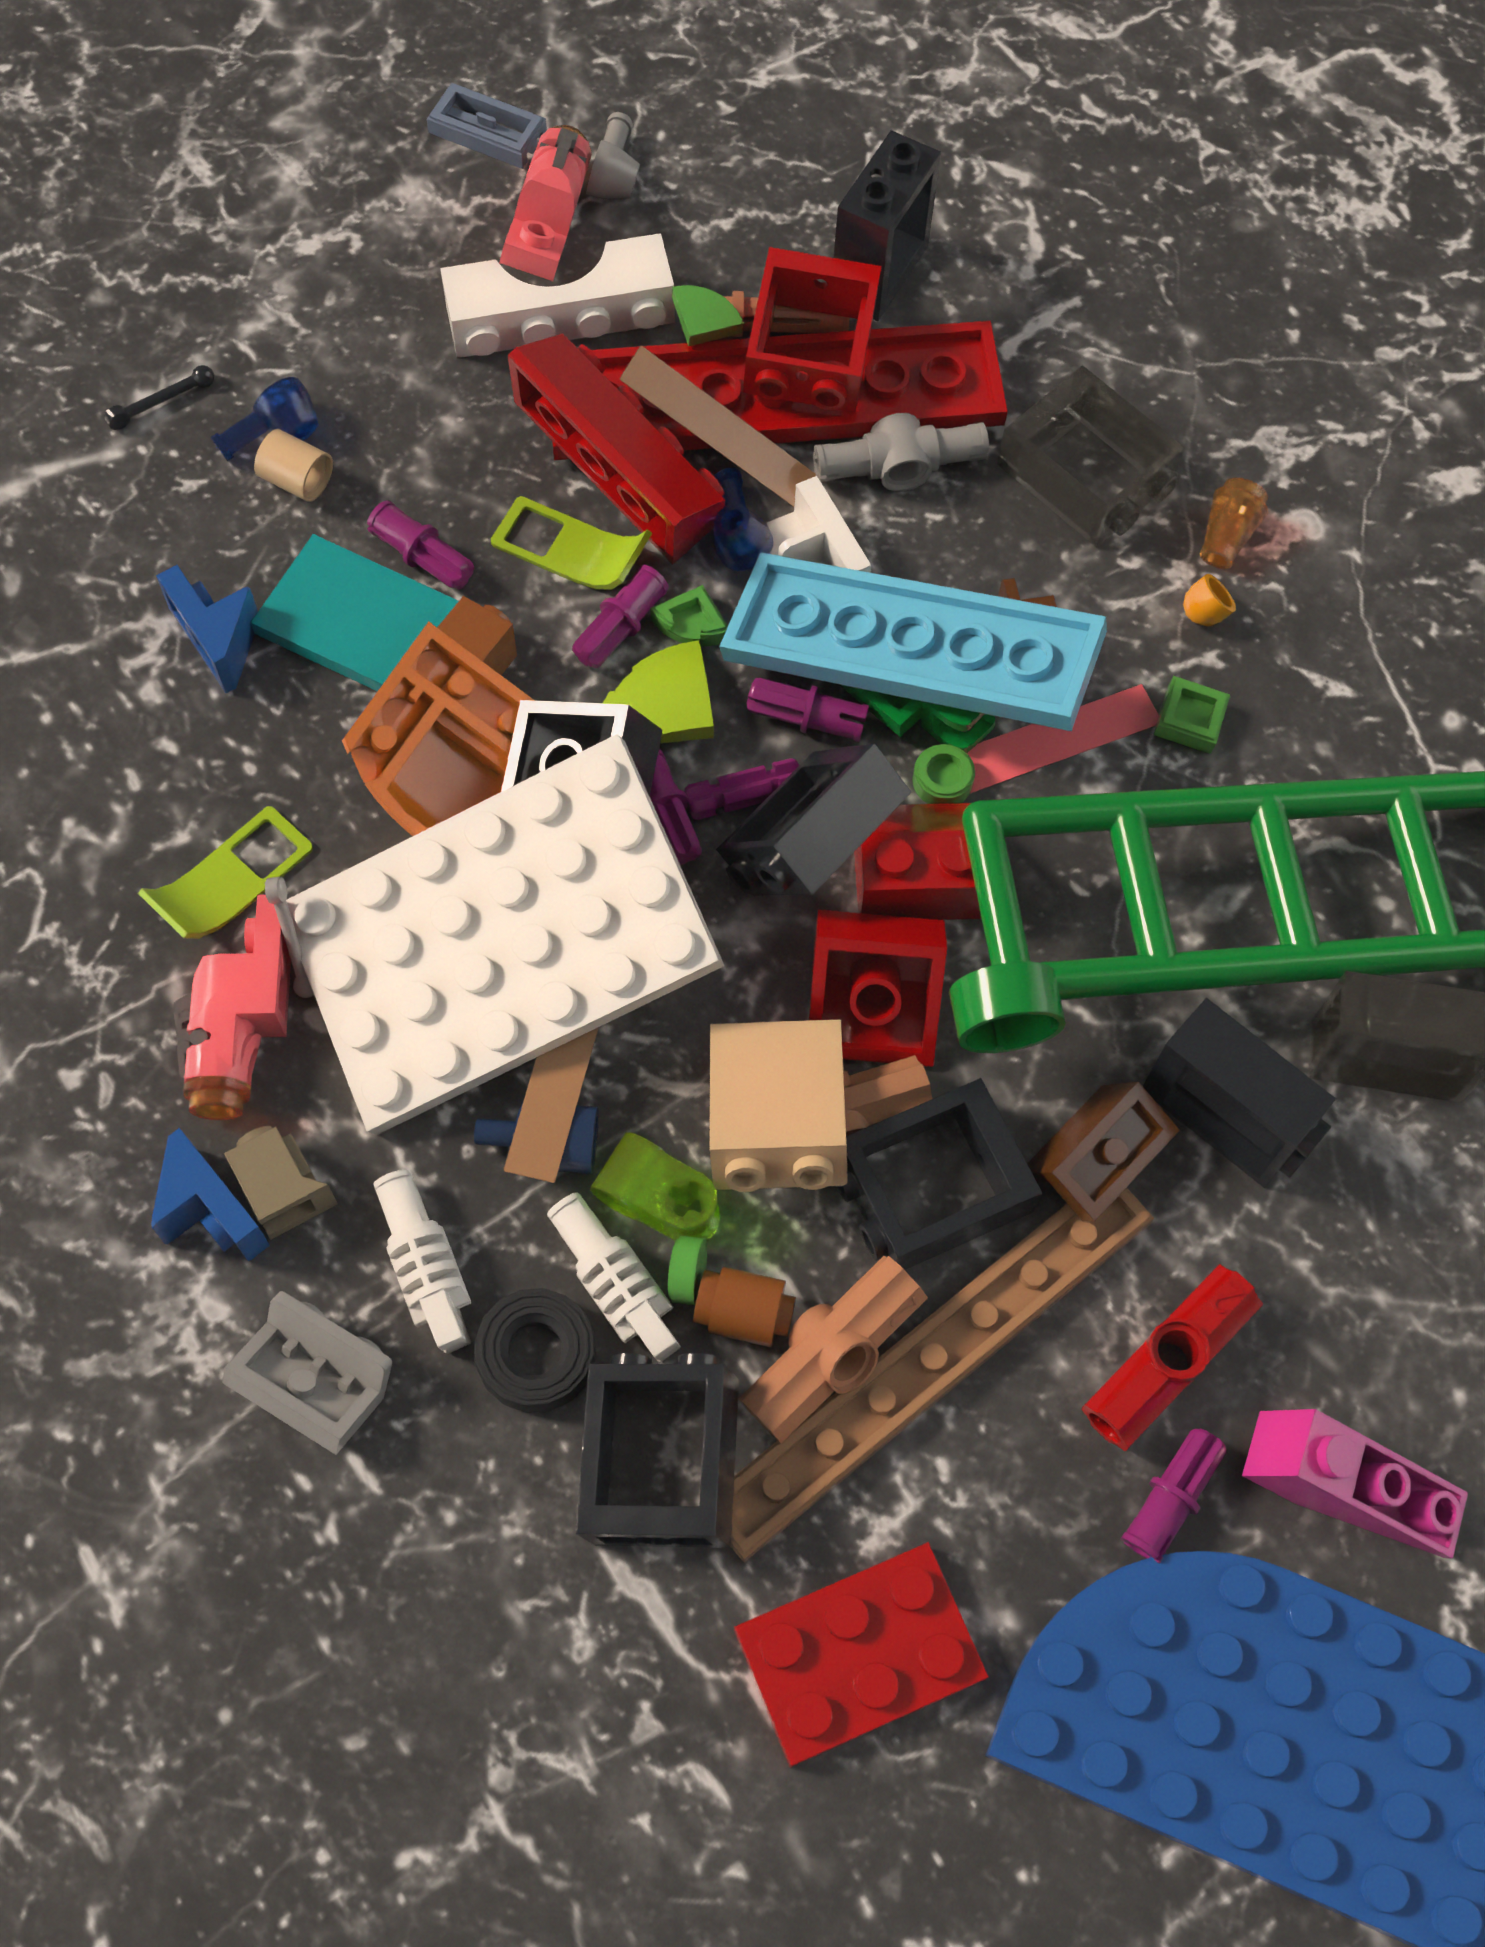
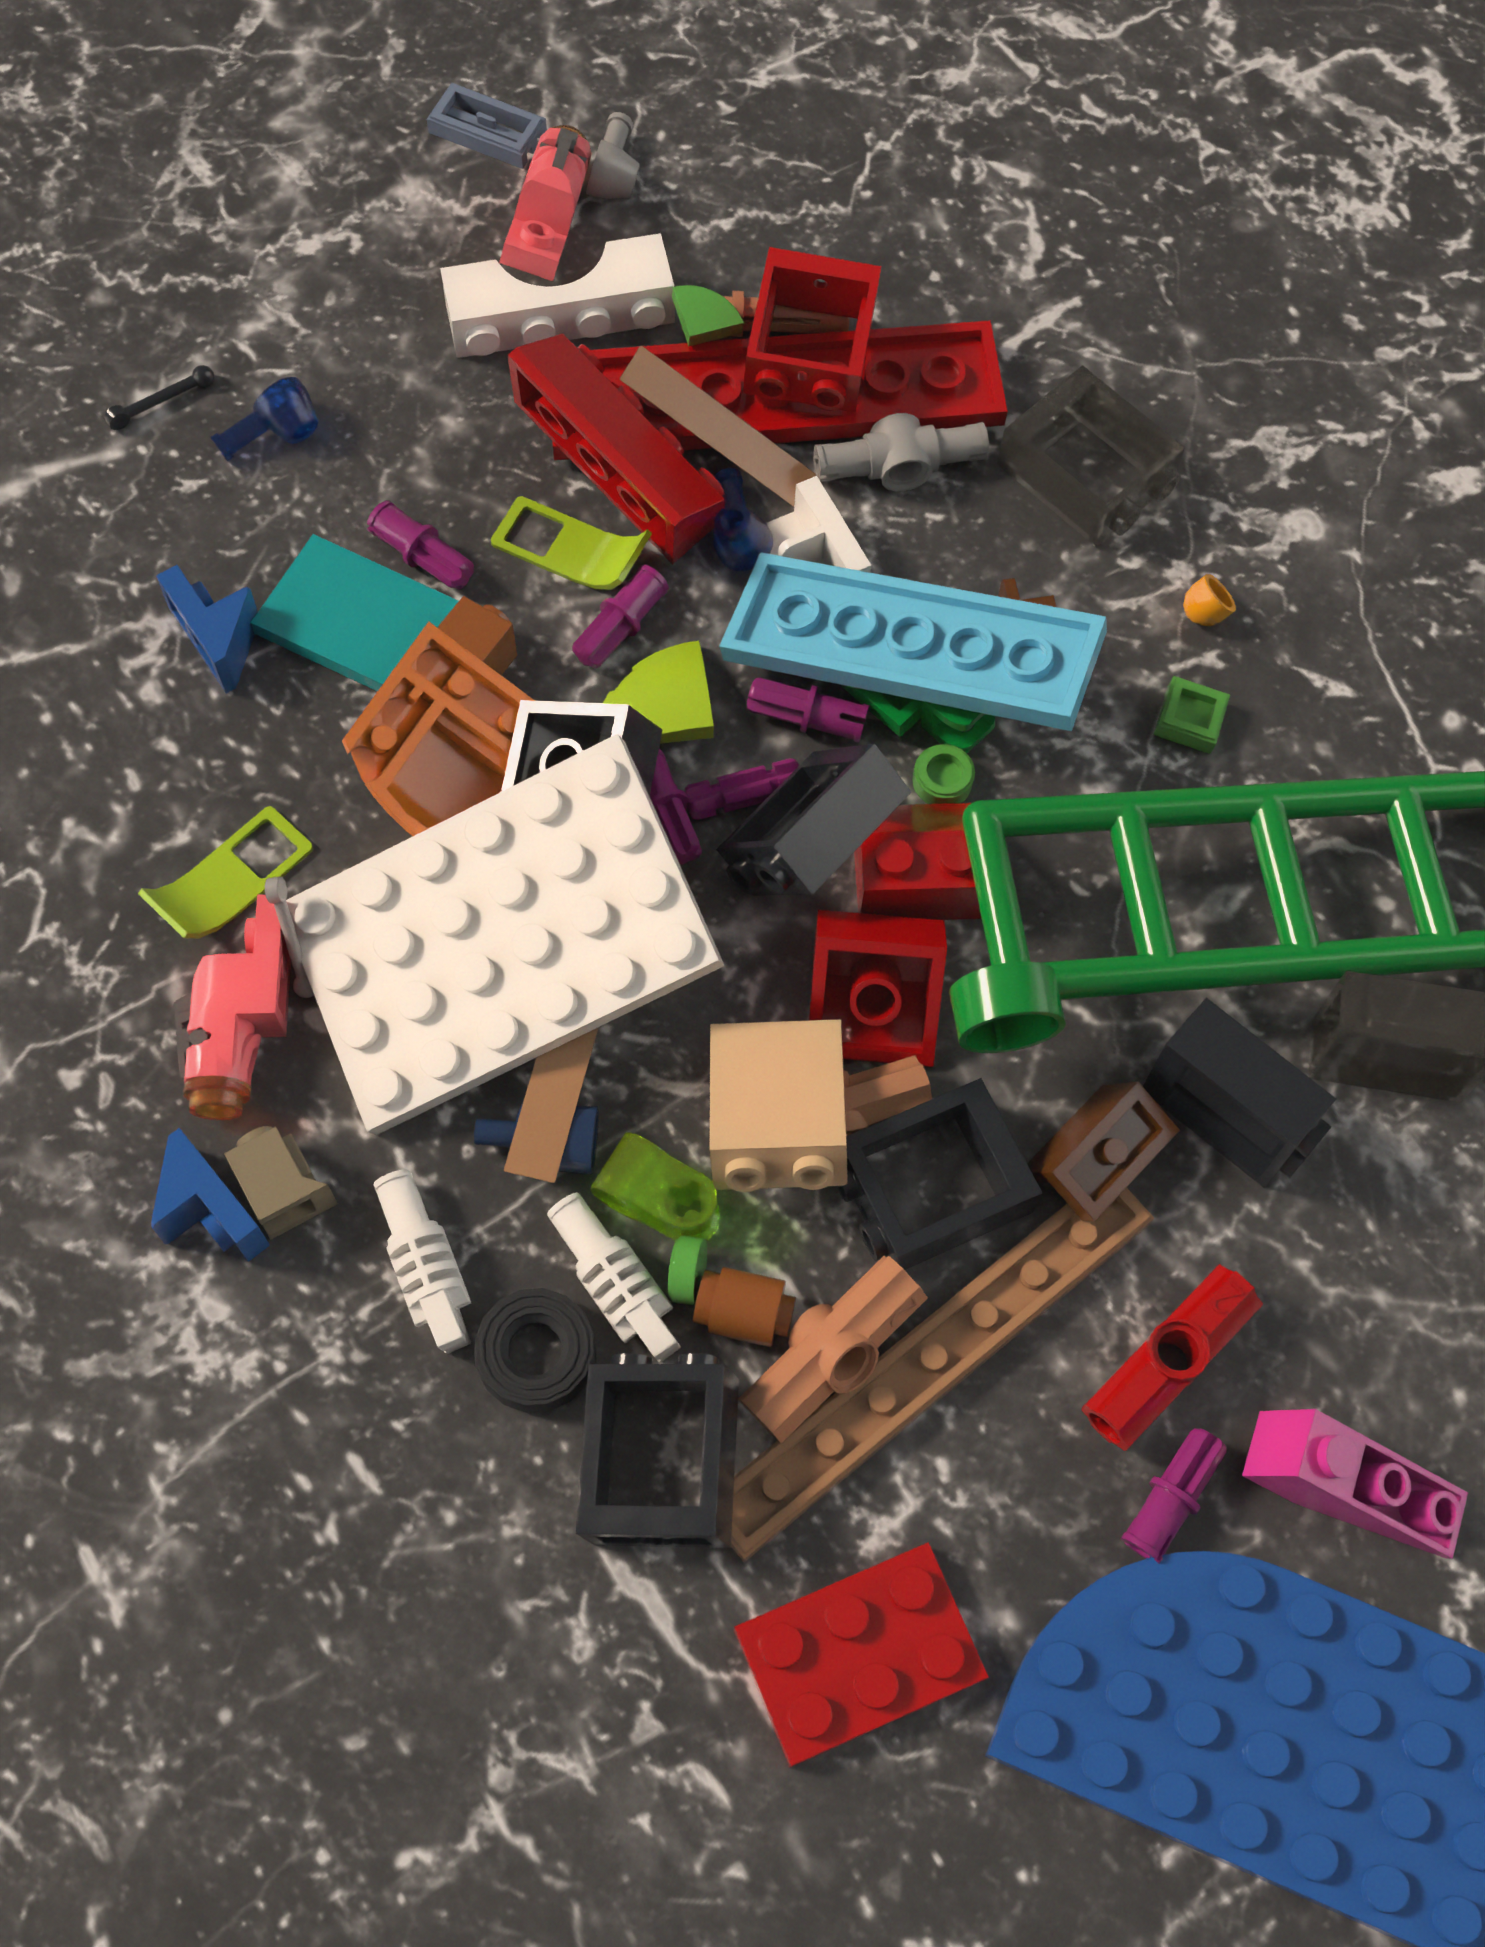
(293, 465): tan beam -> none
(310, 1373): light grey bracket -> none
(690, 618): bright green tile -> none
(890, 216): black window -> none
(1041, 745): coral sticker -> none
(1233, 519): clear orange cone -> none

